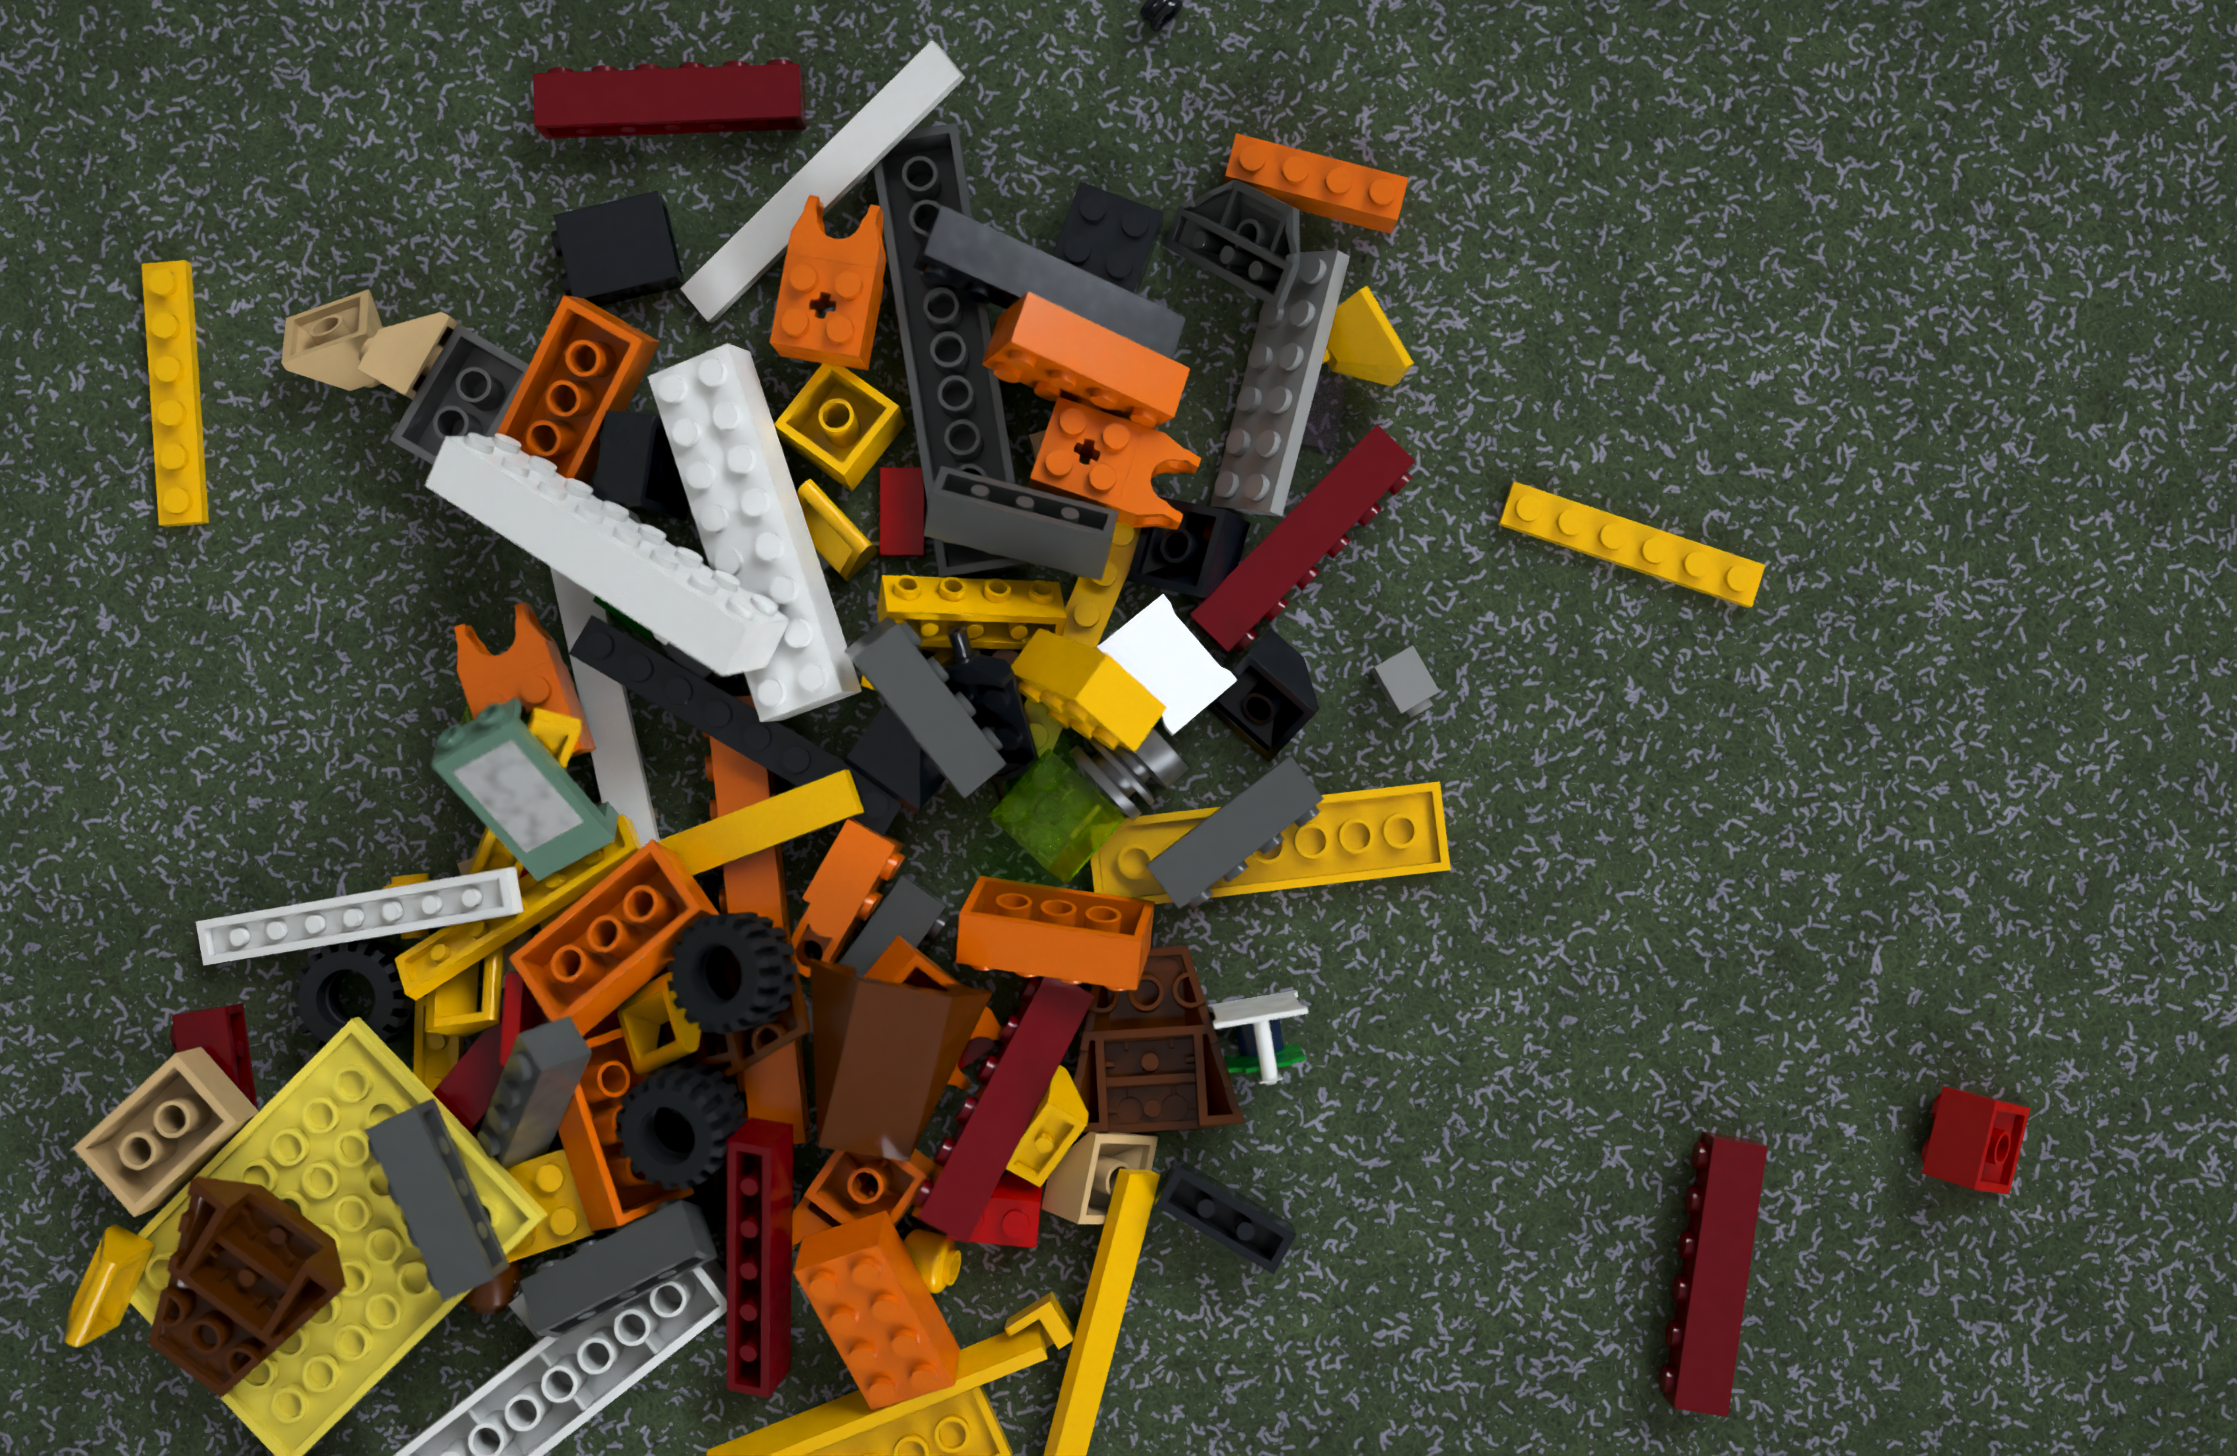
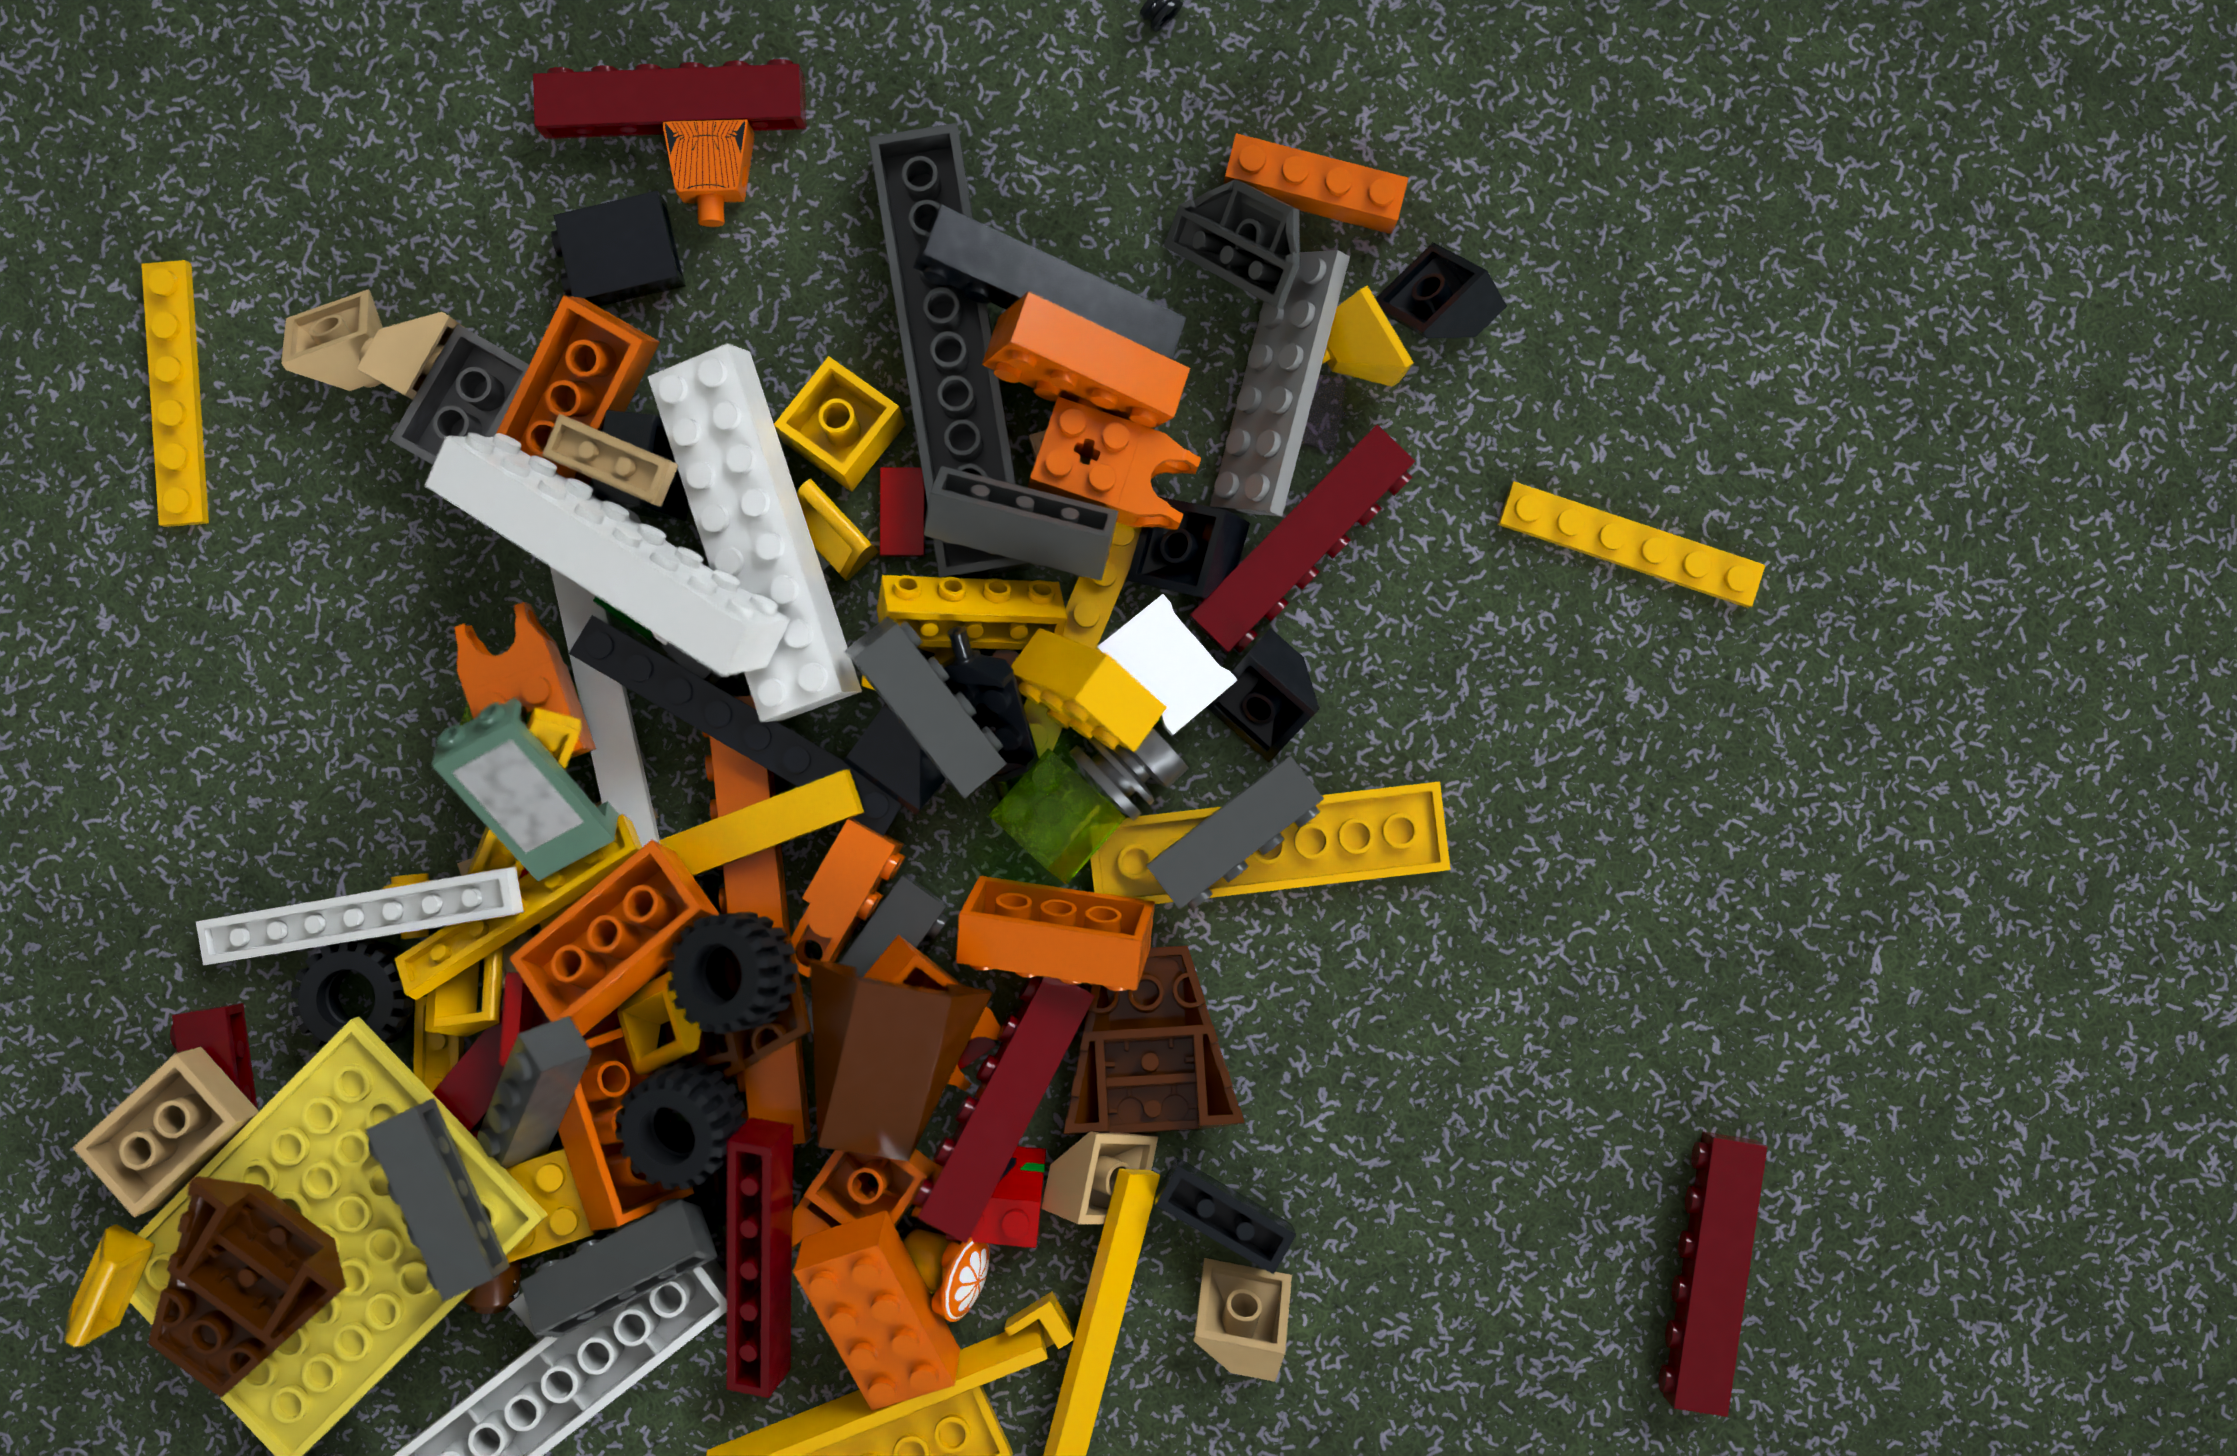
(610, 460): none -> tan tile
(710, 164): none -> orange torso
(827, 175): white tile -> none
(827, 274): orange brick -> none
(963, 1278): none -> orange dish
(1050, 1131): yellow tile -> none
(1109, 236): black brick -> none
(1243, 1318): none -> tan slope
(1260, 1033): white piece -> none
(1405, 682): light grey brick -> none
(1442, 296): none -> black slope
(1974, 1140): red slope -> none

